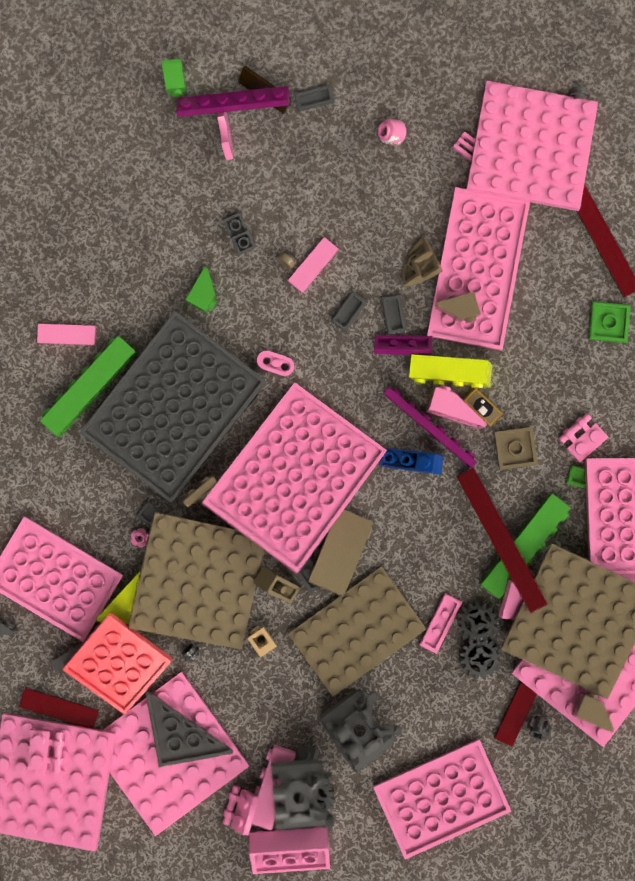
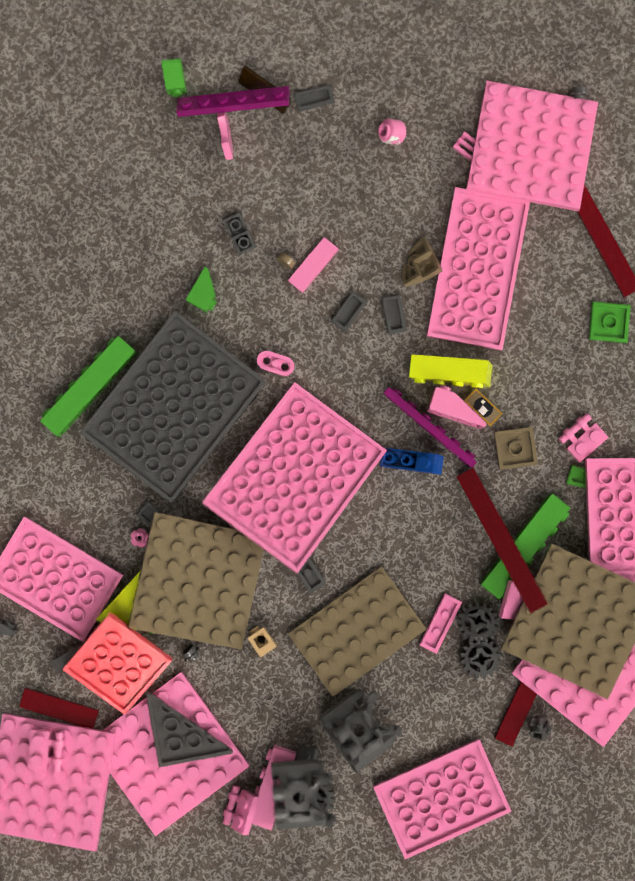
(66, 334): bright pink tile -> none
(194, 495): dark tan plate -> none
(276, 585): dark tan slope -> none
(289, 850): bright pink slope -> none
(340, 553): dark tan slope -> none
(403, 345): magenta plate -> none
(460, 308): dark tan slope -> none
(592, 711): dark tan slope -> none

